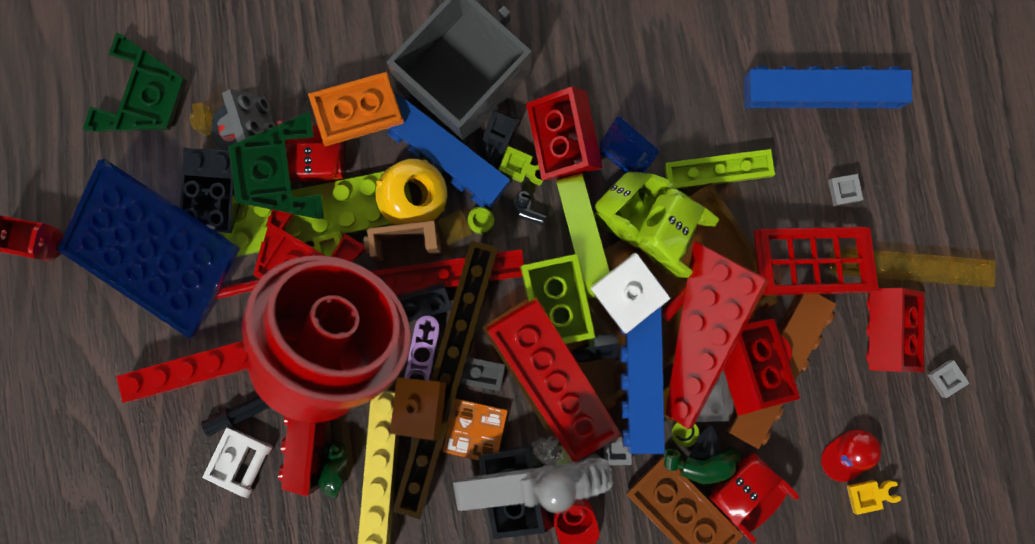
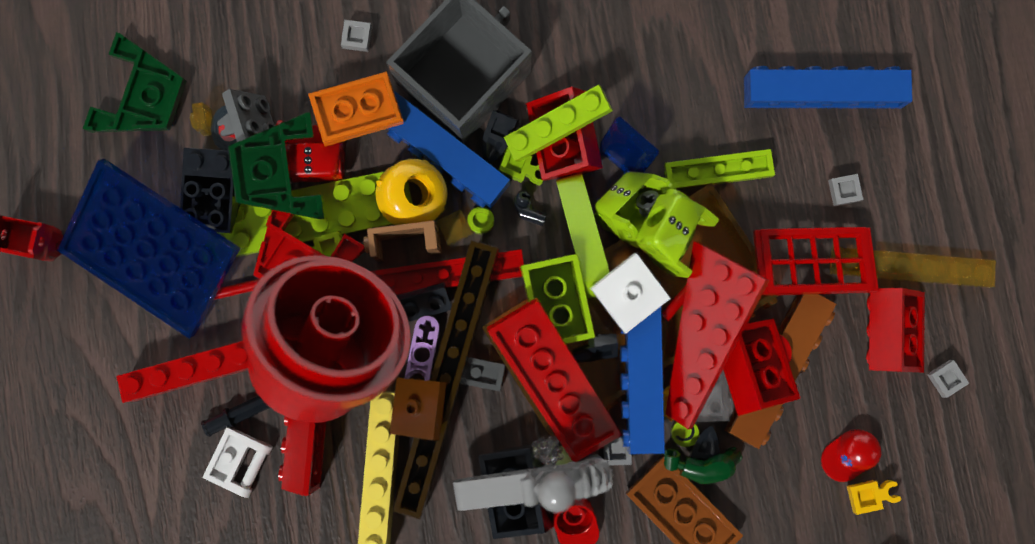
(334, 460): dark green hair -> none
(356, 35): none -> light grey plate
(474, 429): orange tile -> none
(558, 123): none -> lime plate
(646, 201): none -> dark grey bush
(751, 495): red piece -> none

